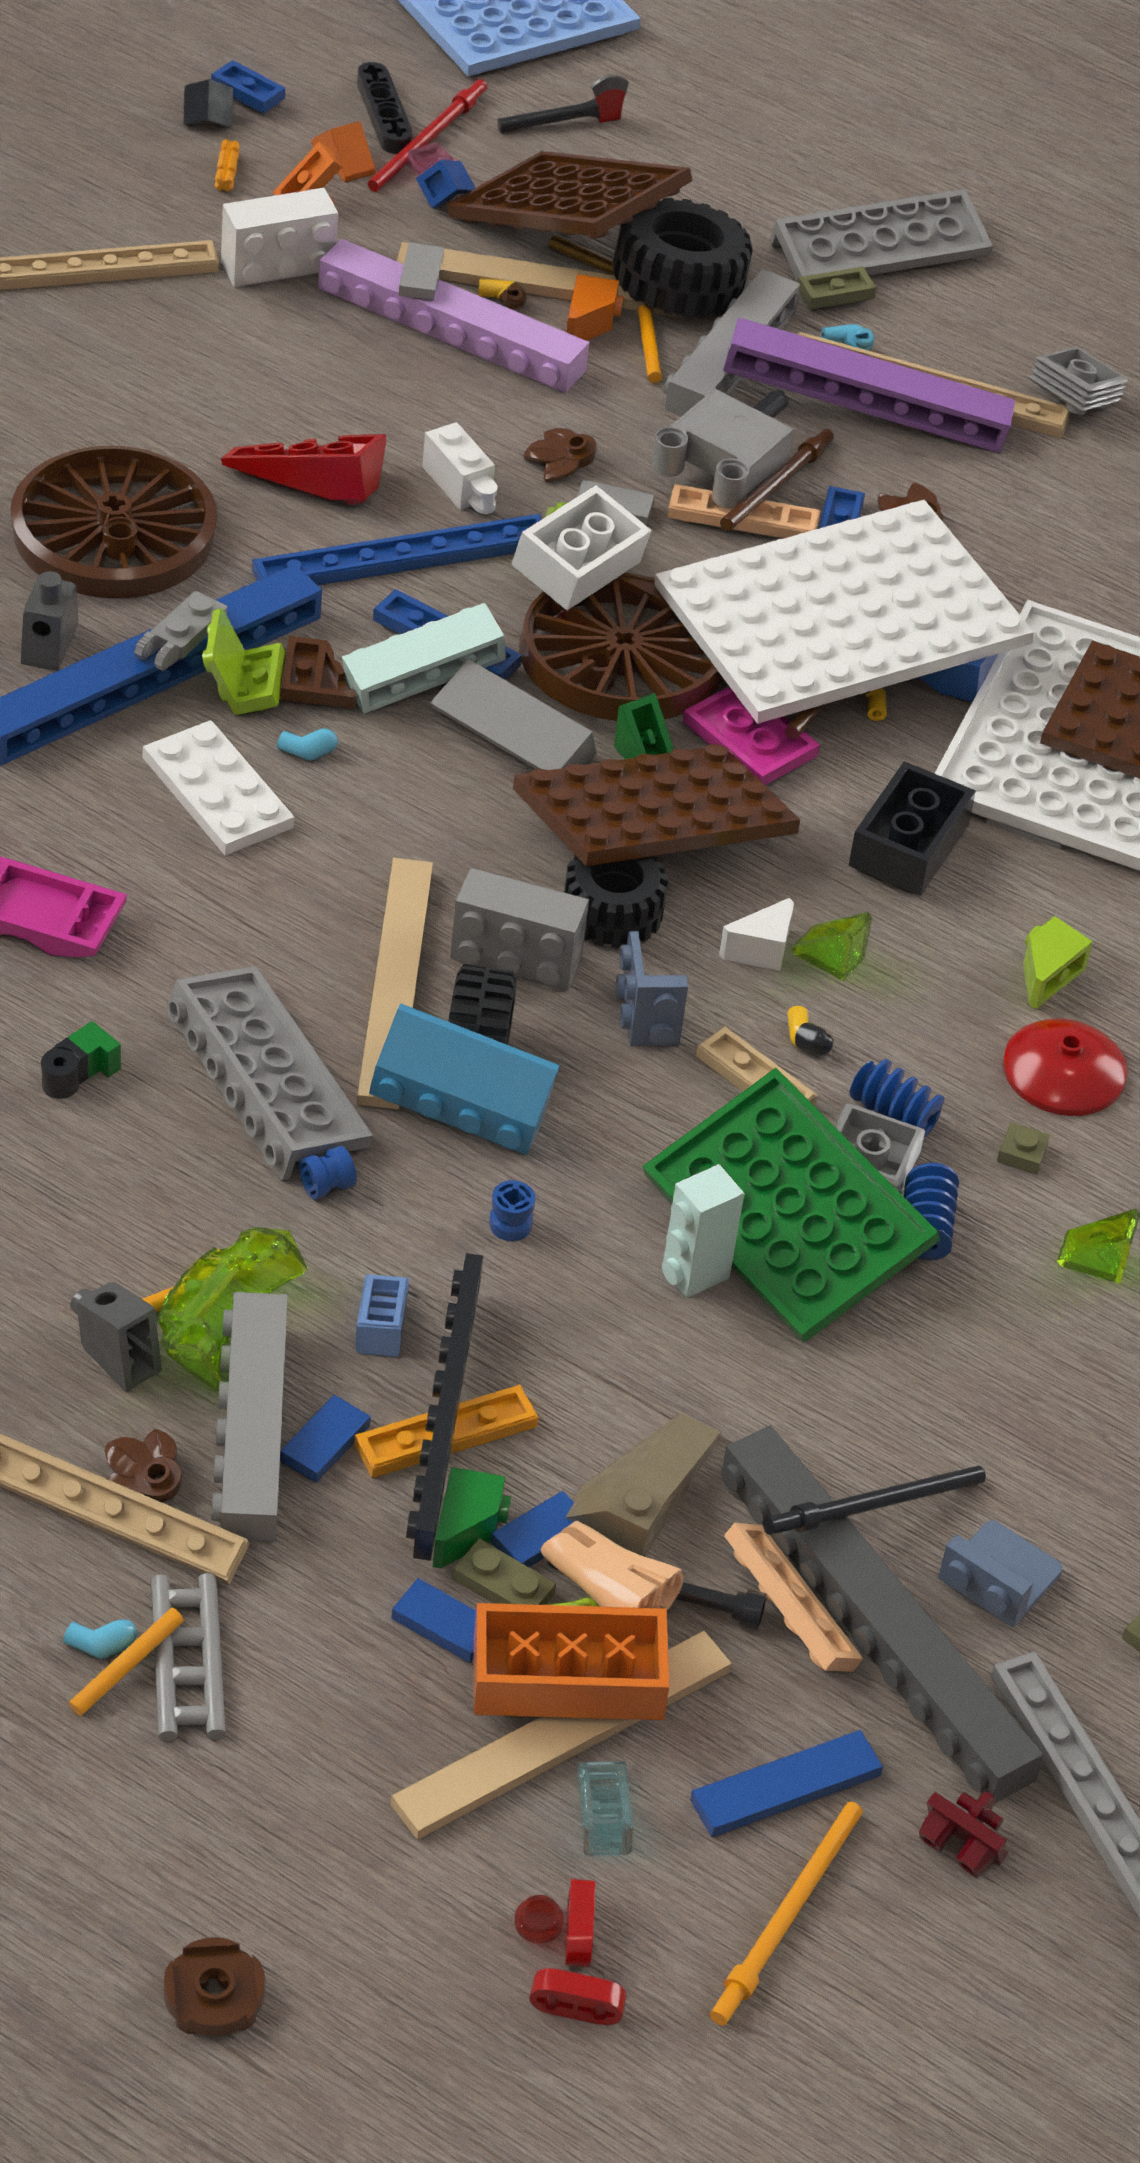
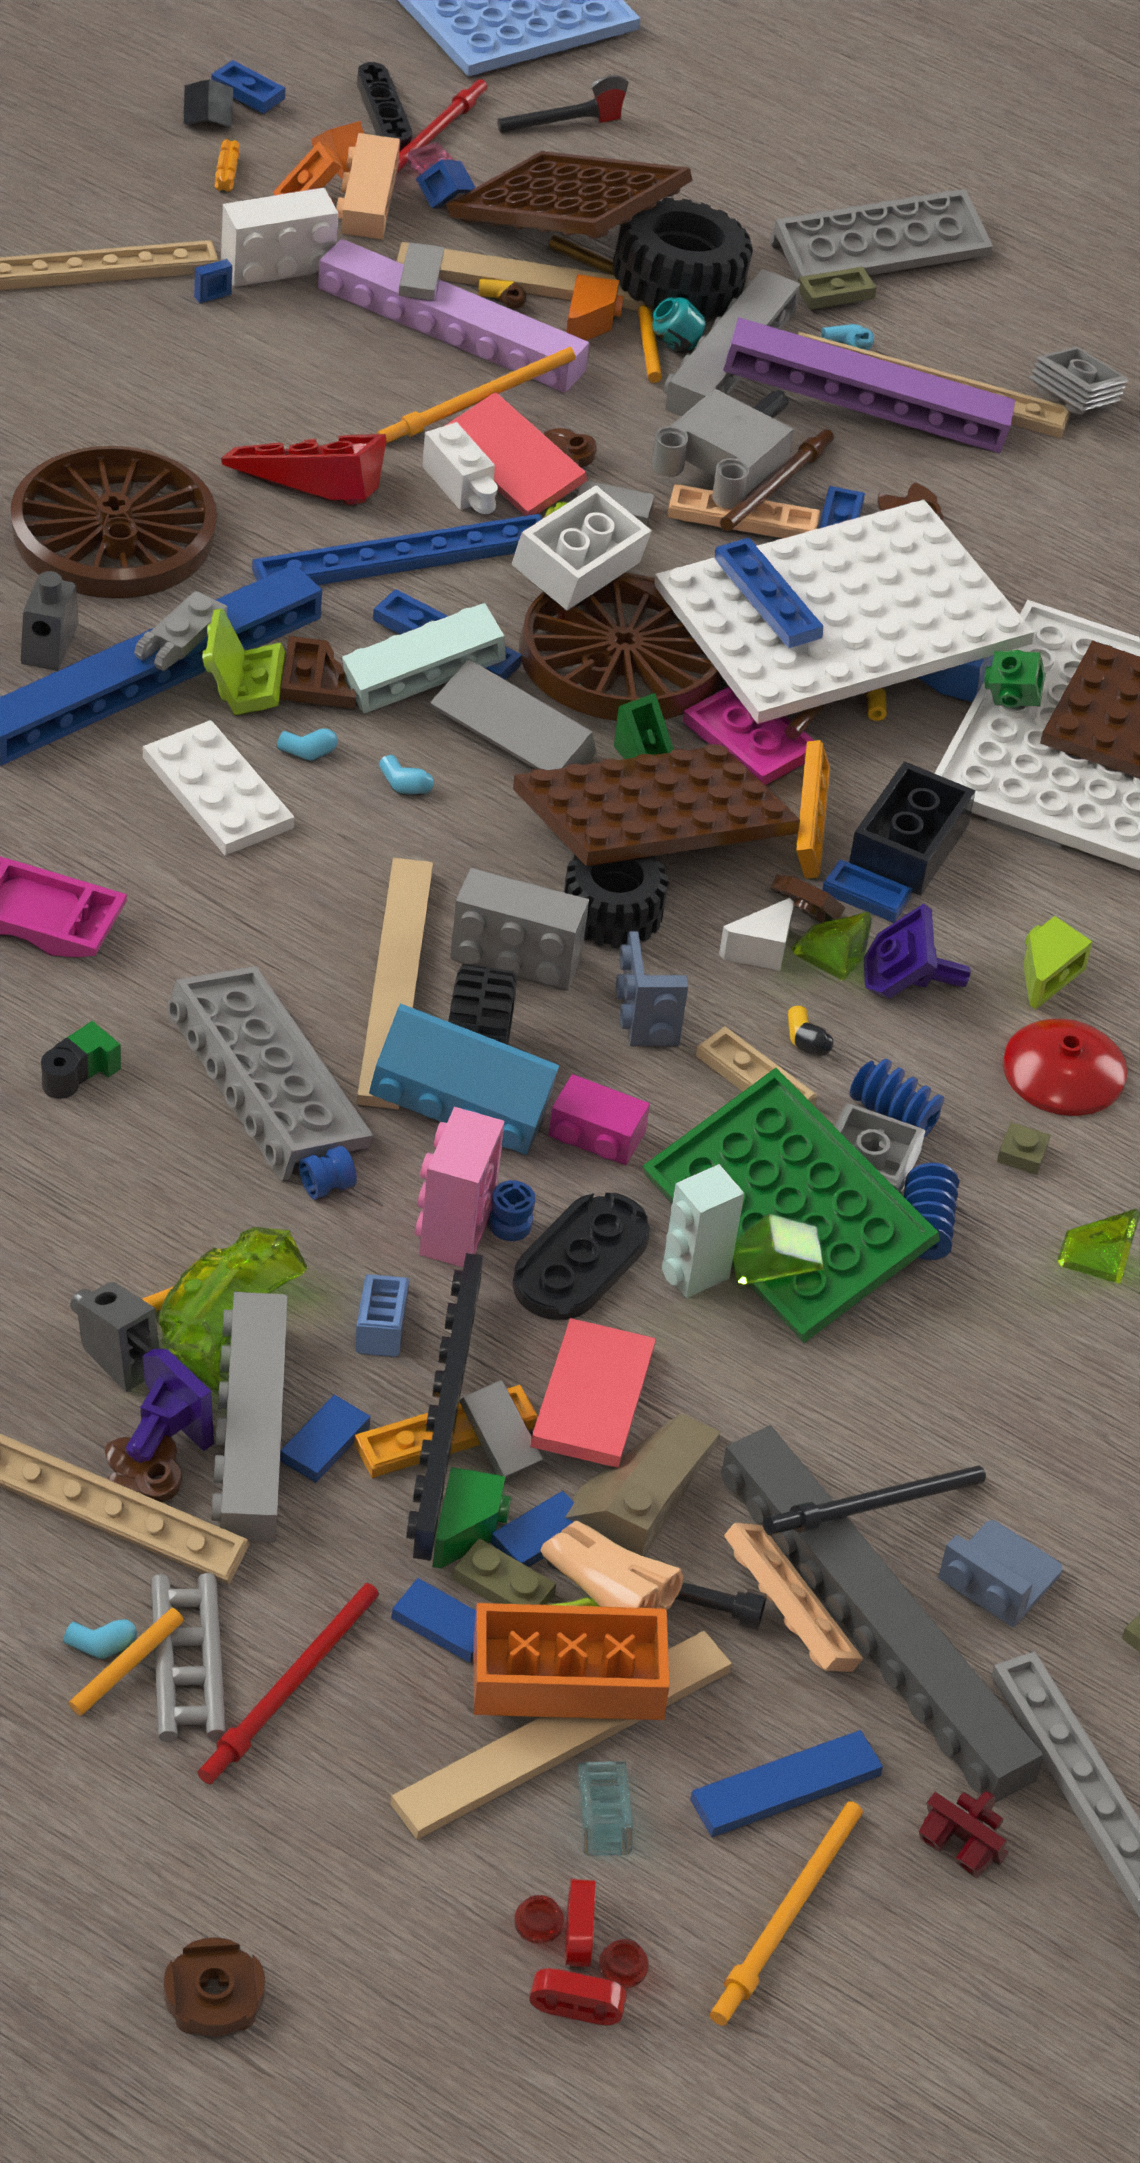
(173, 1404): none -> dark purple piece
(213, 281): none -> blue tile
(236, 1741): none -> red bar
(368, 186): none -> light nougat brick
(405, 779): none -> medium azure arm
(415, 422): none -> light orange bar
(459, 1186): none -> bright pink brick
(500, 1430): none -> light grey tile
(527, 464): none -> coral tile
(581, 1256): none -> black tile
(593, 1393): none -> coral tile
(599, 1119): none -> dark pink brick
(624, 1963): none -> clear red plate
(678, 323): none -> teal head
(769, 593): none -> blue plate
(776, 1250): none -> clear neon green slope
(808, 898): none -> reddish brown wing
(813, 809): none -> light orange tile
(867, 890): none -> blue tile
(907, 956): none -> dark purple piece
(1016, 678): none -> green brick

